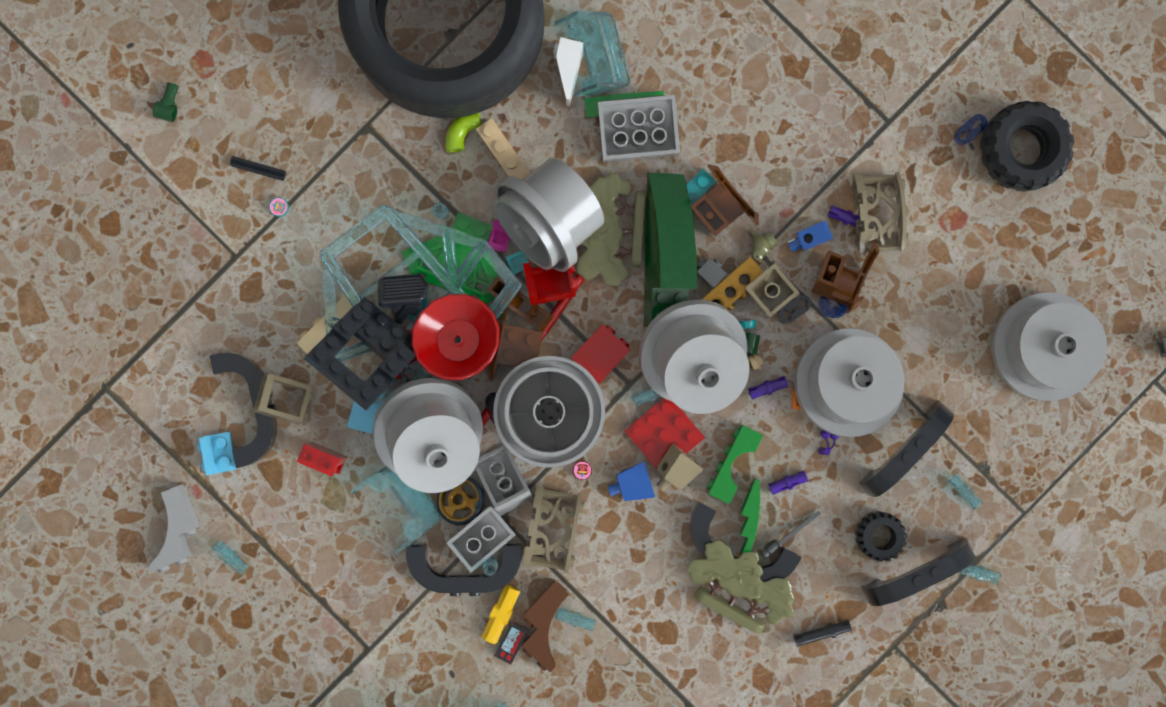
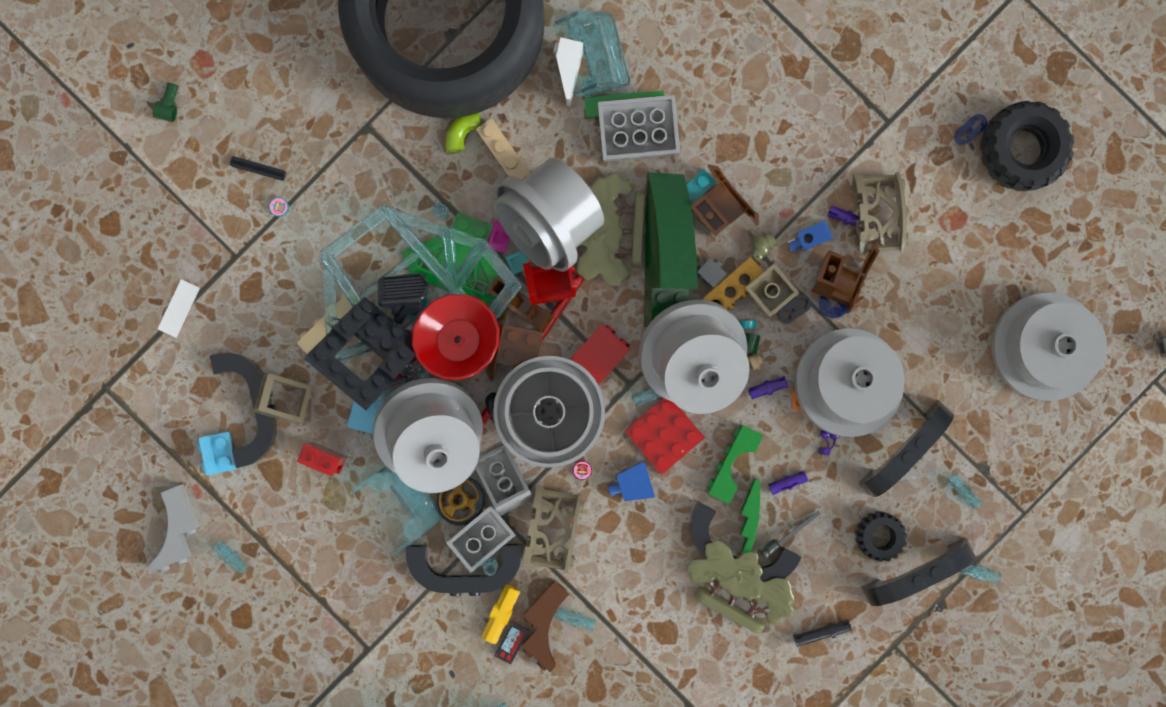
(178, 308): none -> white sticker
(677, 469): dark tan torso -> none

